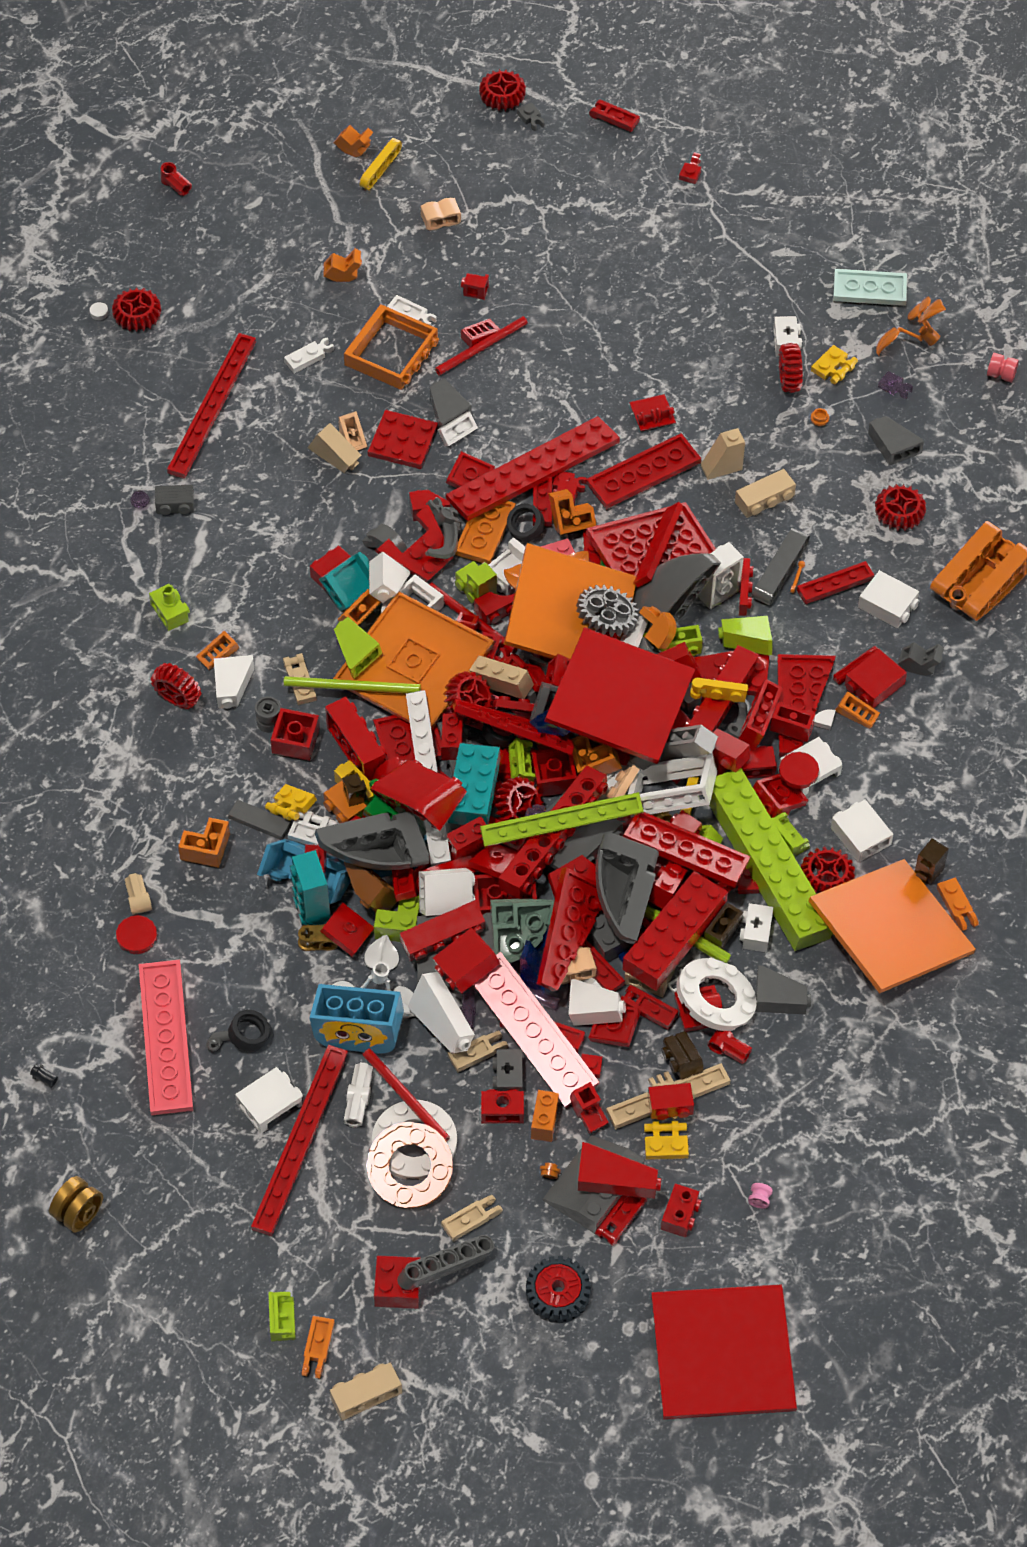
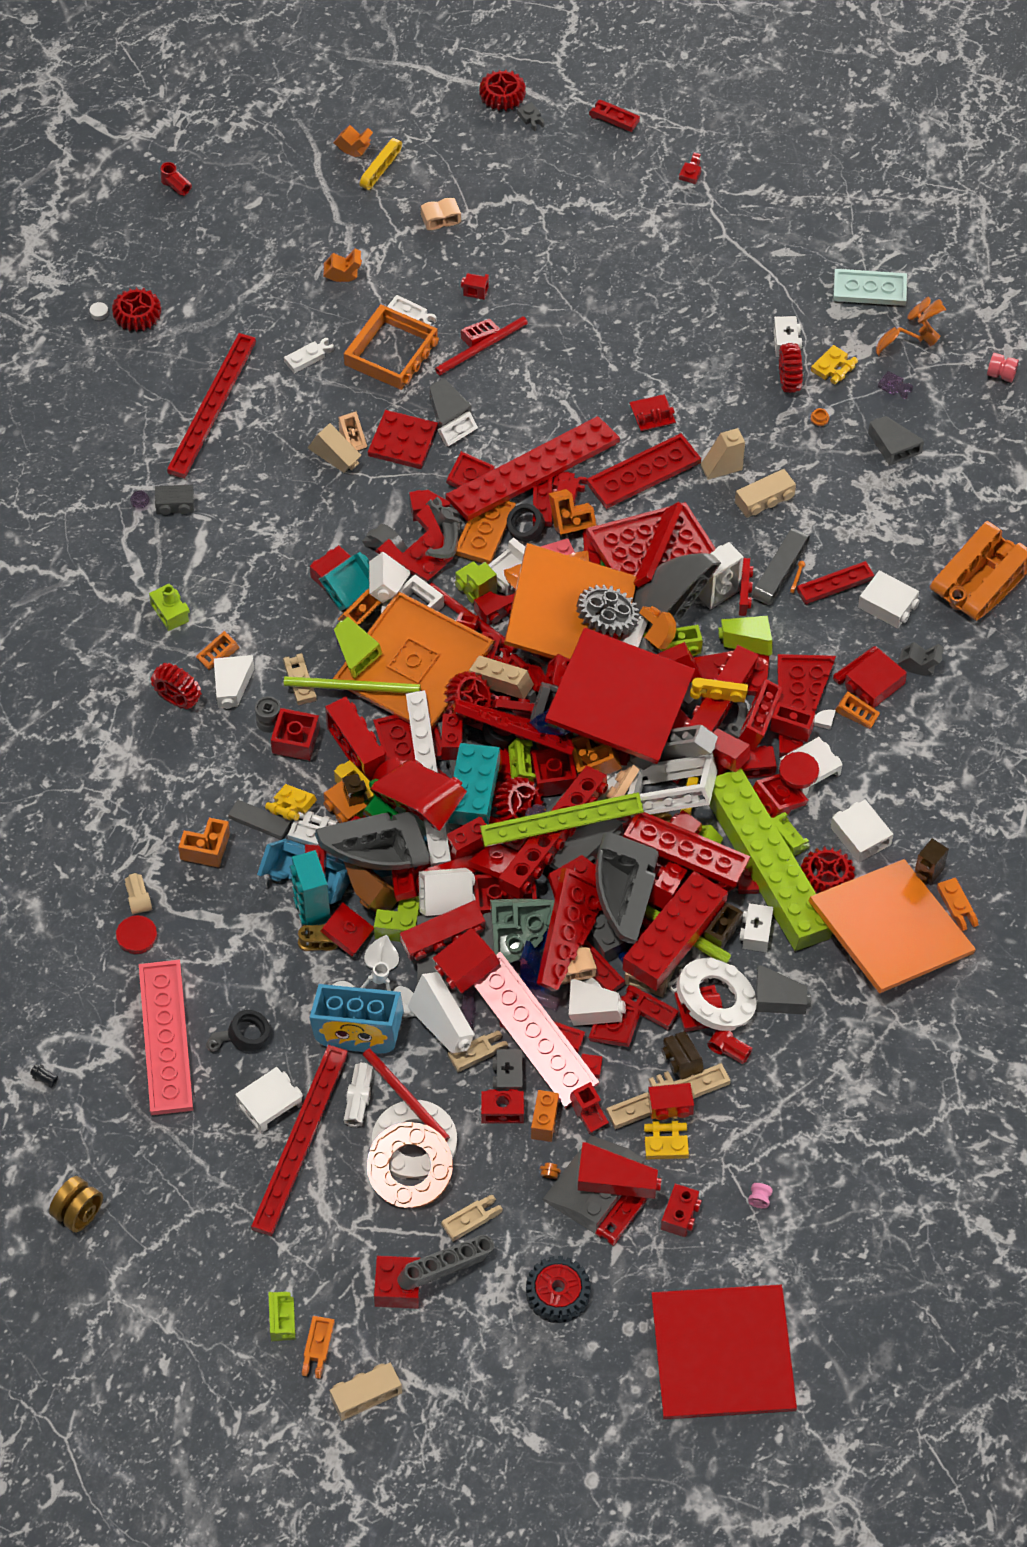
(900, 507): red gear -> none

